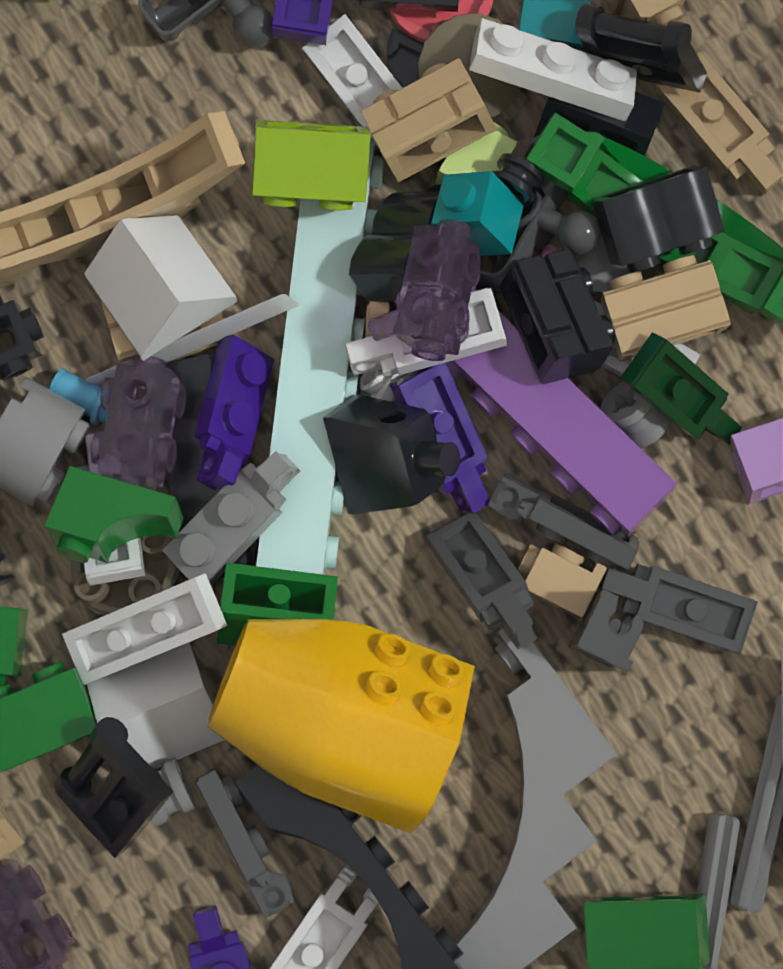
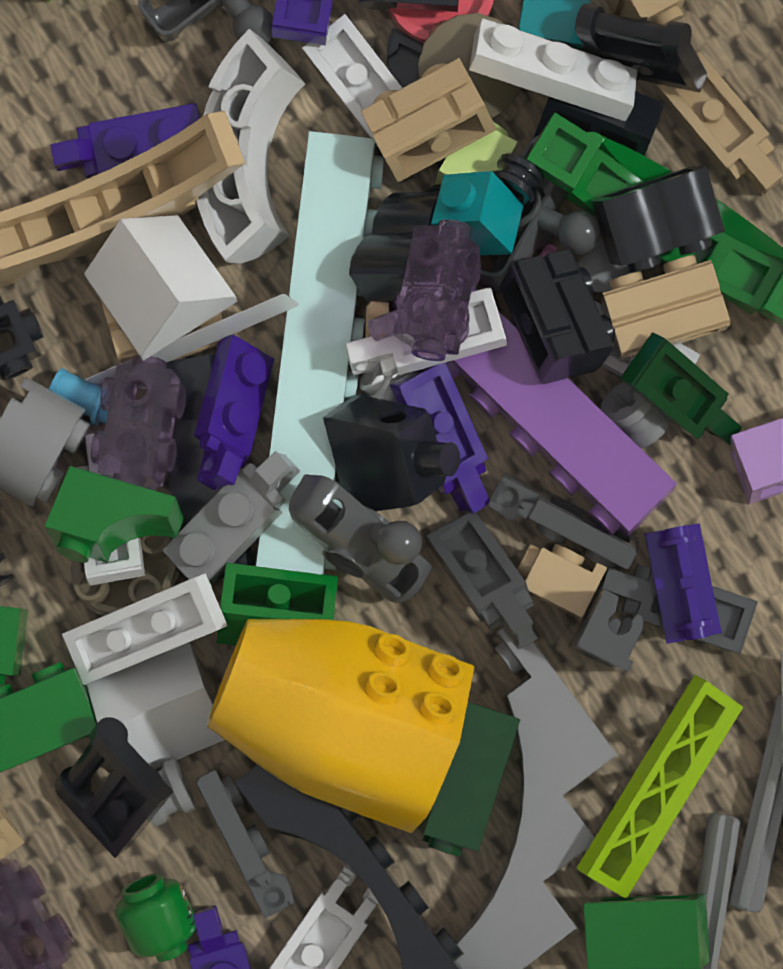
(120, 139): none -> dark purple hinge
(155, 917): none -> green head
(254, 92): none -> white brick
(310, 163): lime brick -> none
(360, 538): none -> dark grey piece
(471, 782): none -> dark green brick
(660, 787): none -> lime fence
(683, 583): none -> dark purple hinge

